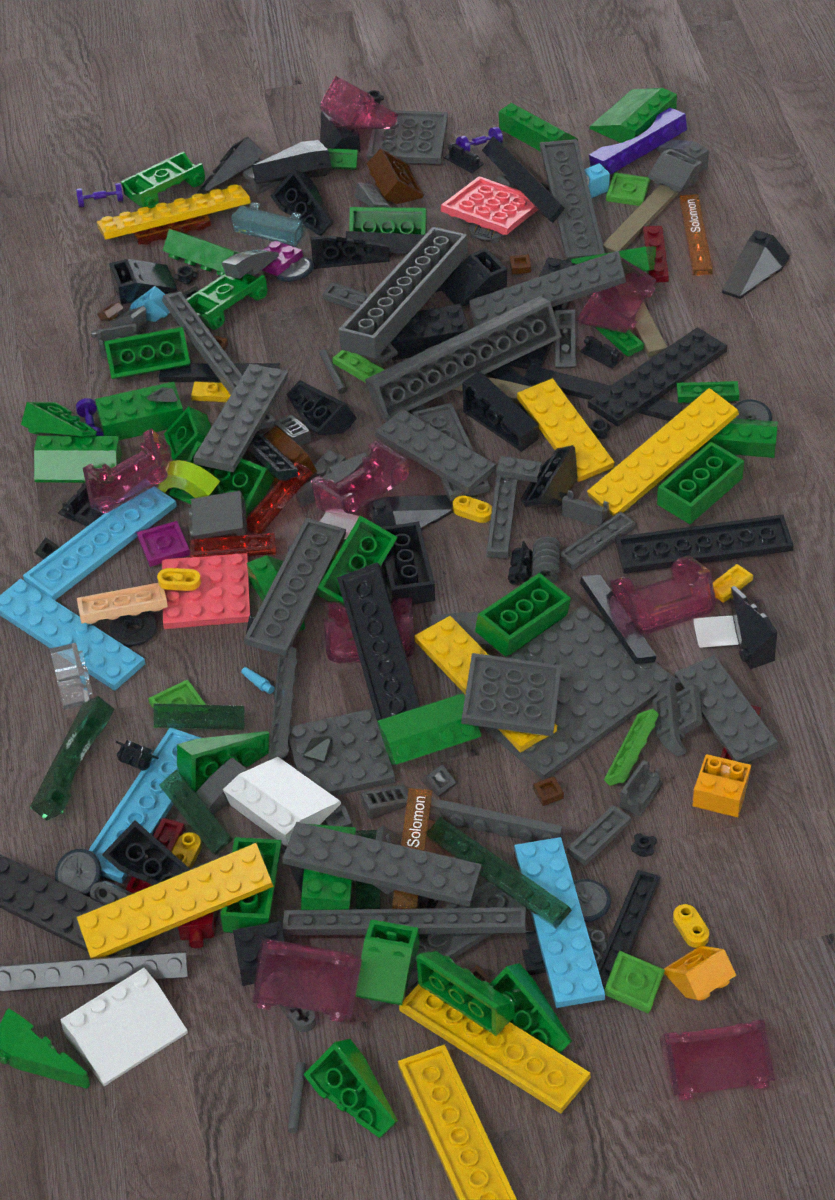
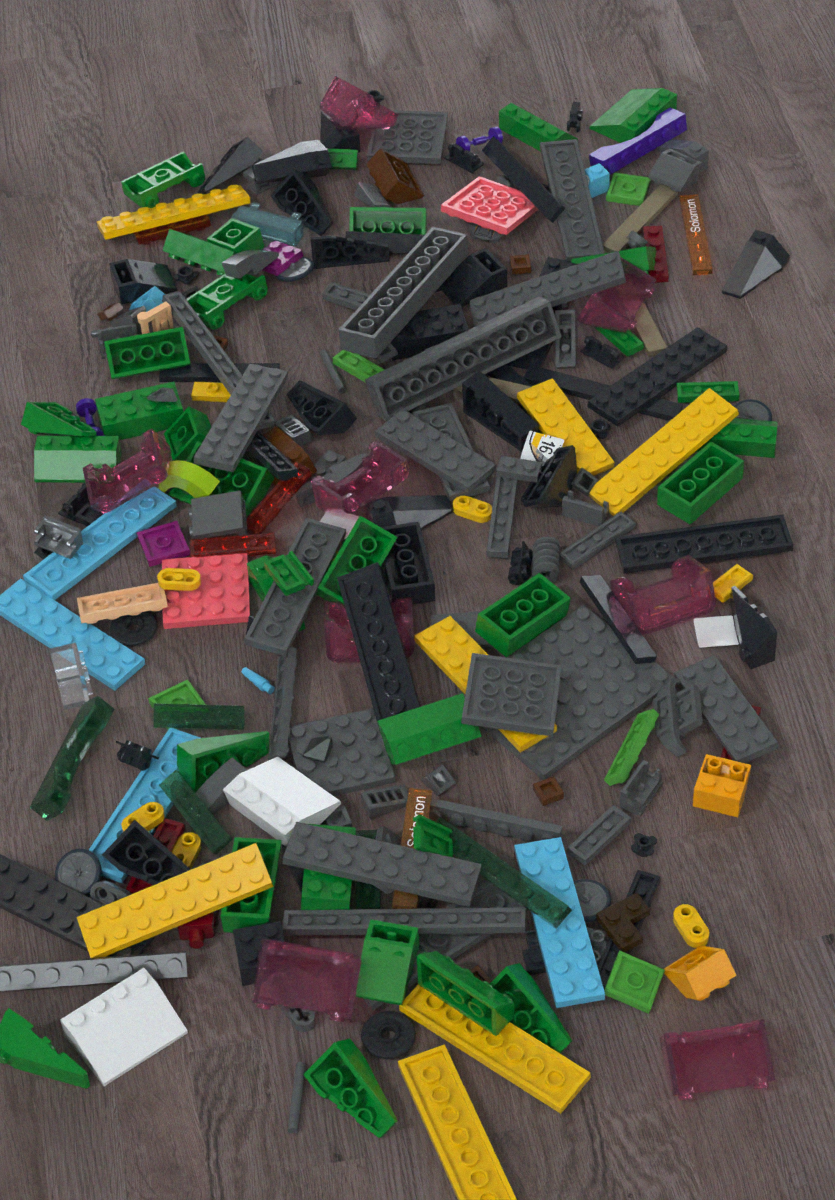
(58, 537): none -> dark grey hinge
(99, 195): dark purple wheel -> none
(145, 817): none -> yellow plate
(160, 316): none -> light nougat plate
(237, 236): none -> green slope
(288, 573): none -> green plate
(388, 1048): none -> black wheel
(432, 837): none -> green plate
(540, 447): none -> sticker
(576, 116): none -> black plate
(584, 481): none -> pearl dark grey slope
(619, 921): none -> dark brown plate
(636, 240): none -> dark grey plate

